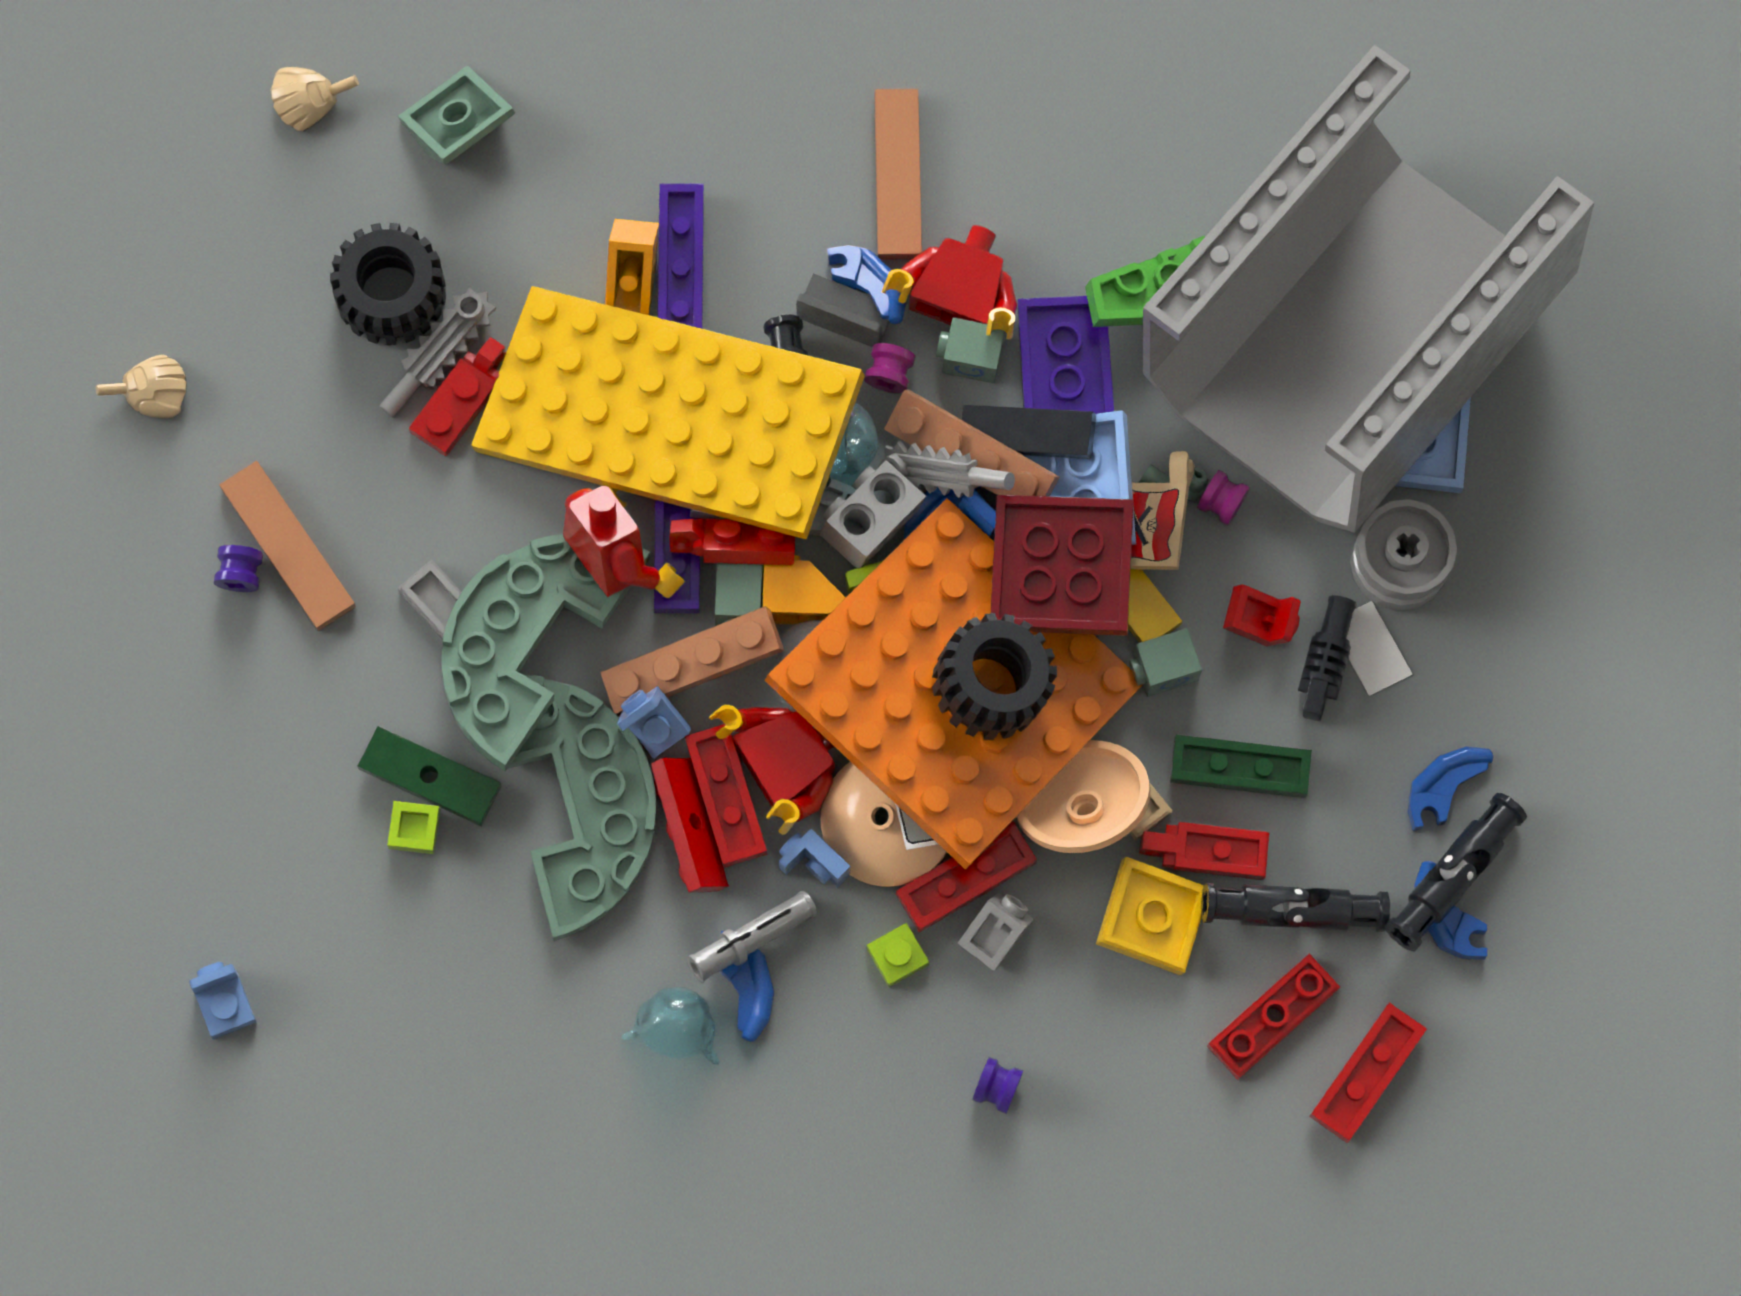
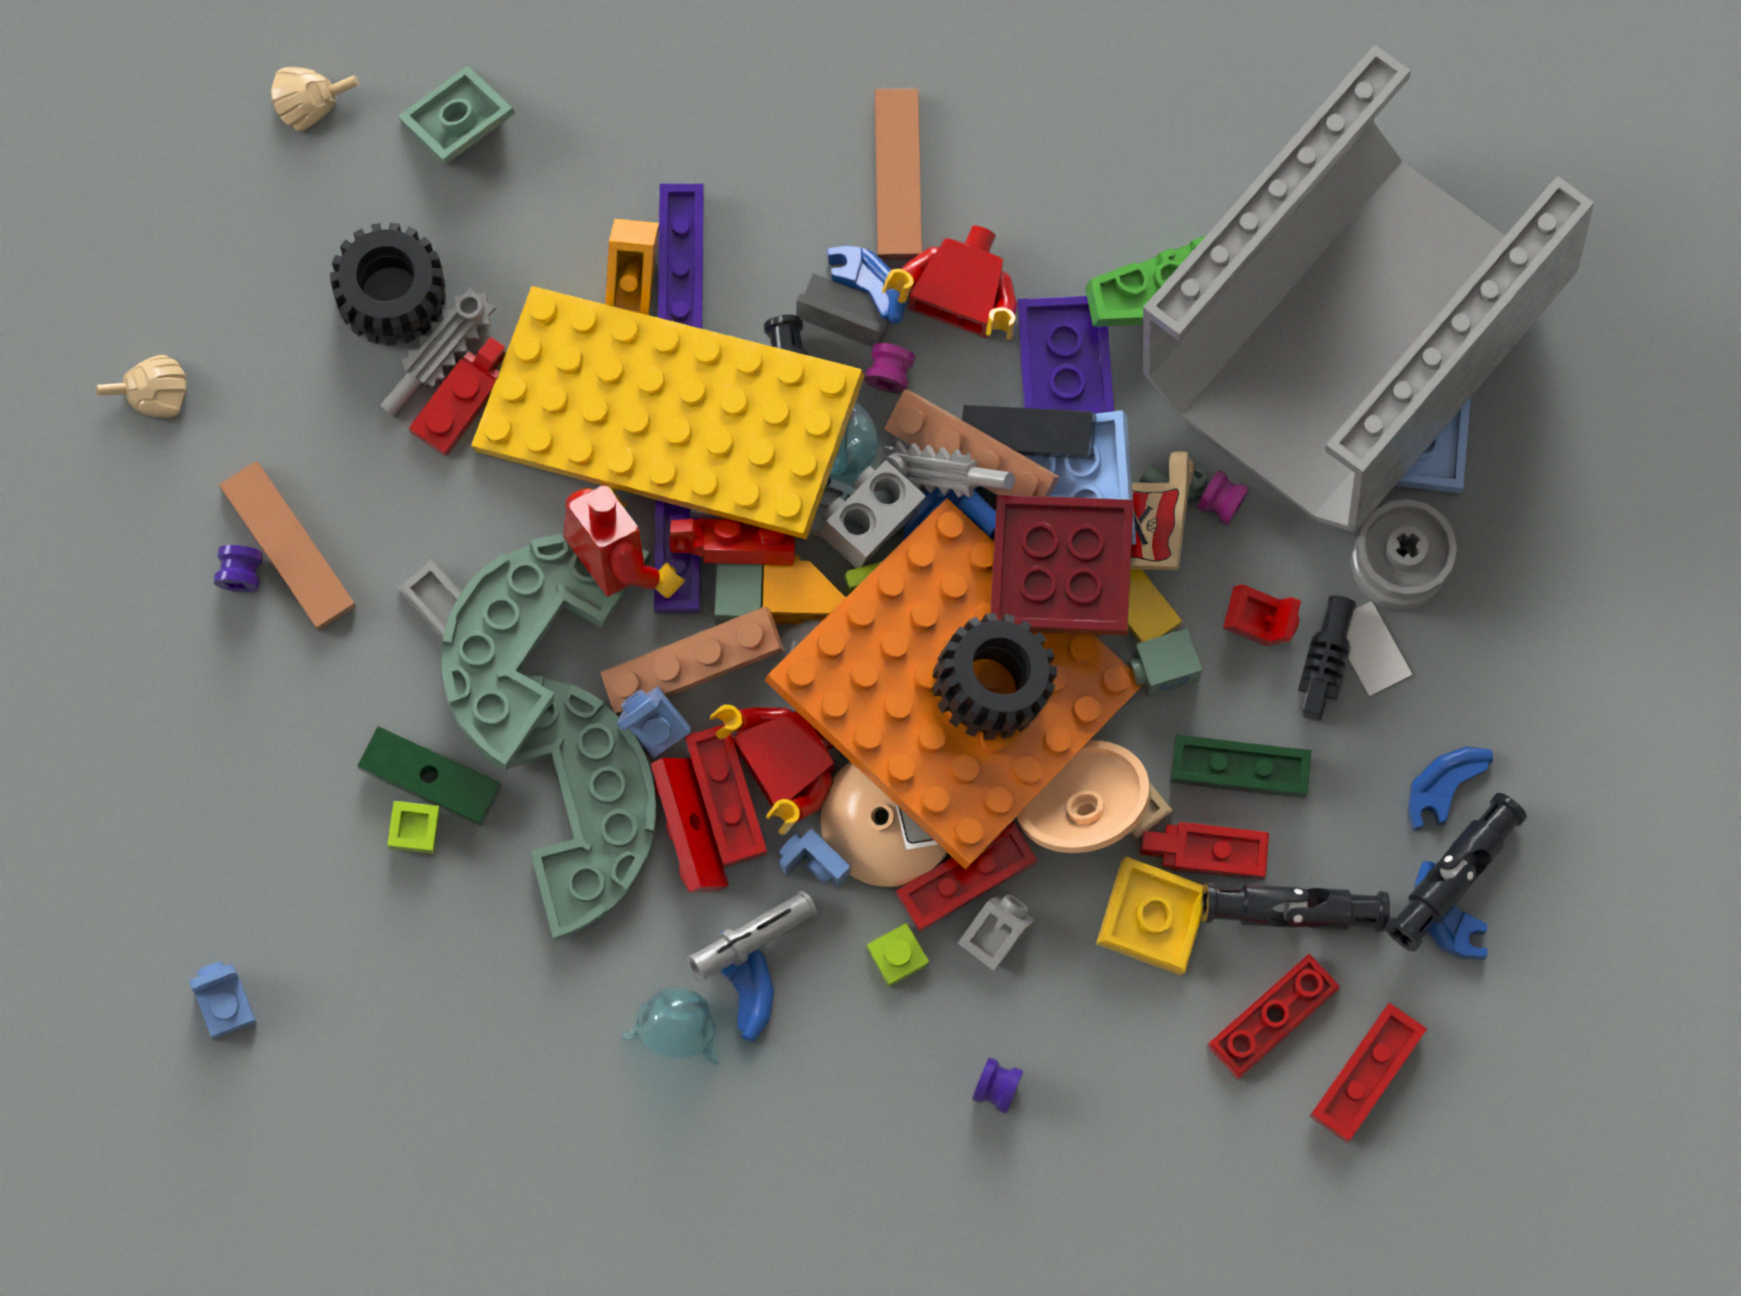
(970, 351): sand green brick -> none

